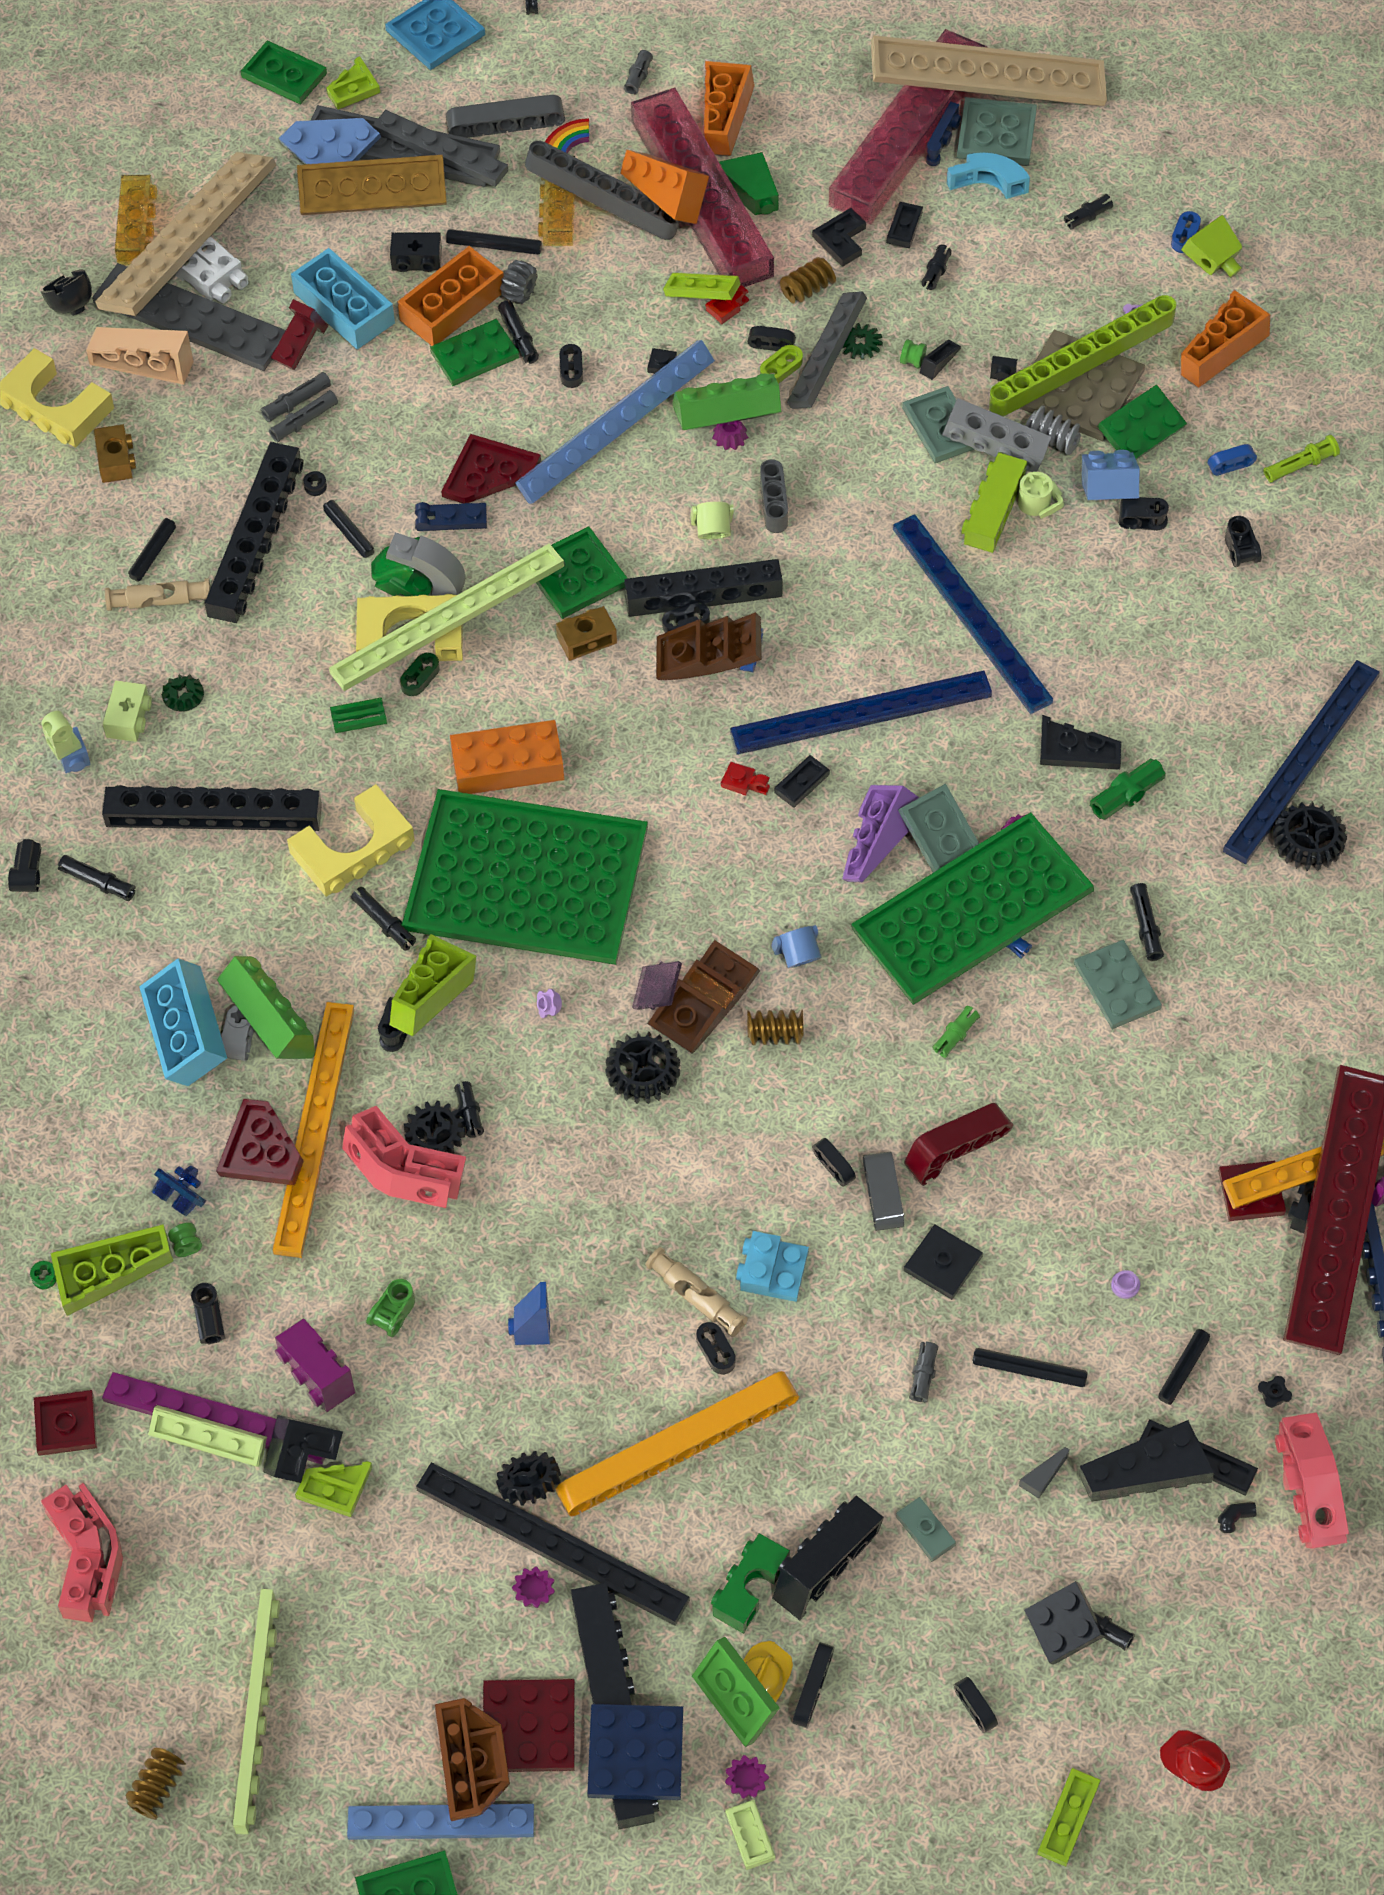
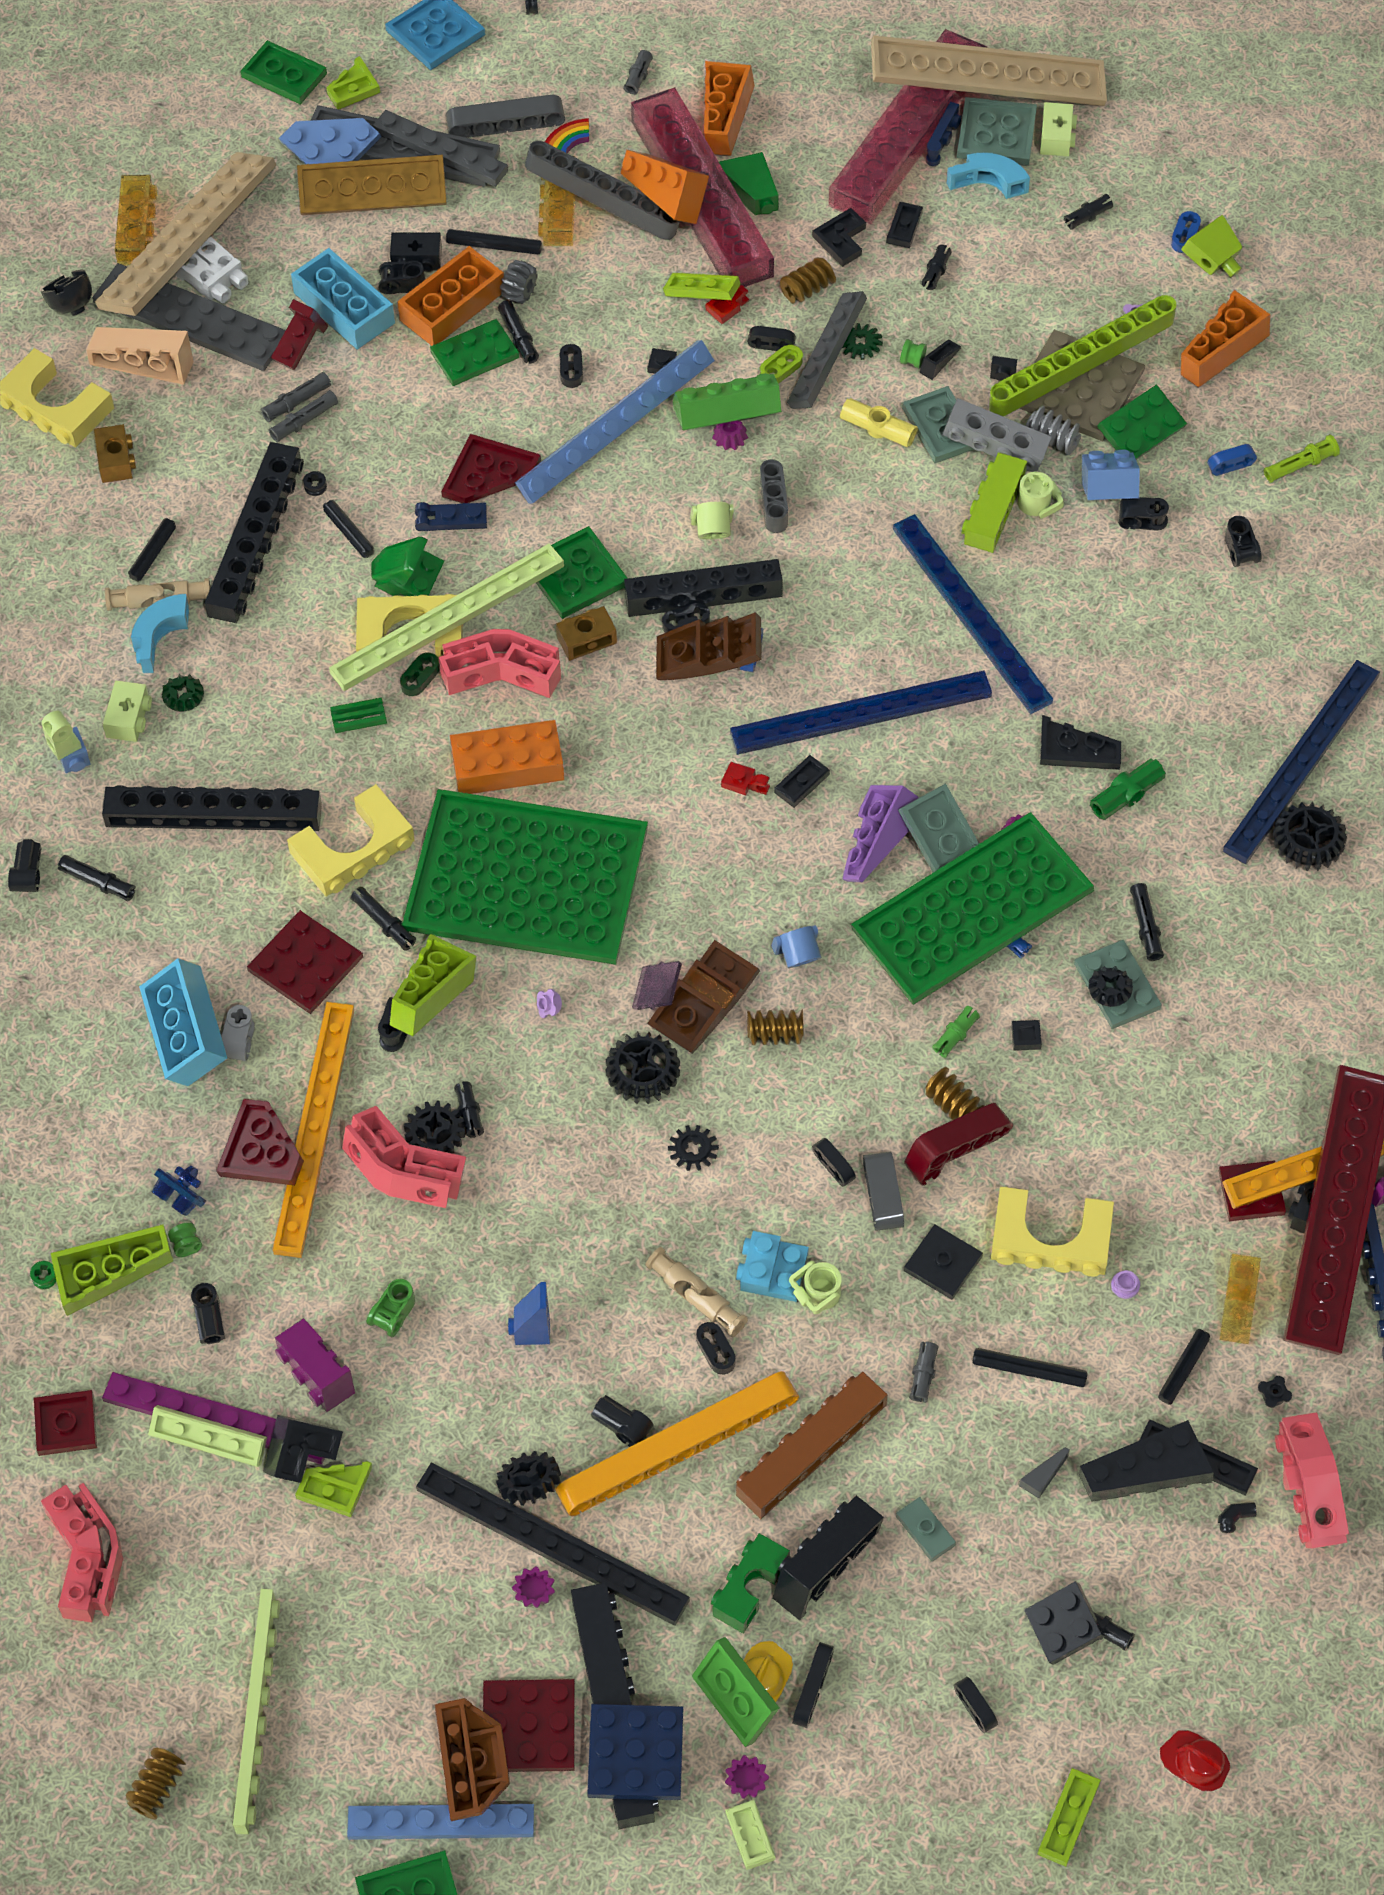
(154, 623): none -> medium azure arch
(267, 1009): bright green slope -> none
(305, 962): none -> dark red plate
(402, 276): none -> black piece
(430, 559): light grey arch -> none
(512, 667): none -> coral brick
(626, 1424): none -> black piece
(696, 1137): none -> black gear
(811, 1444): none -> dark orange brick
(820, 1288): none -> yellowish green piece
(878, 422): none -> light yellow piece
(950, 1096): none -> pearl gold piece
(1016, 1245): none -> light yellow arch
(1026, 1035): none -> black plate
(1056, 129): none -> yellowish green brick
(1110, 997): none -> black gear
(1239, 1297): none -> clear yellow slope

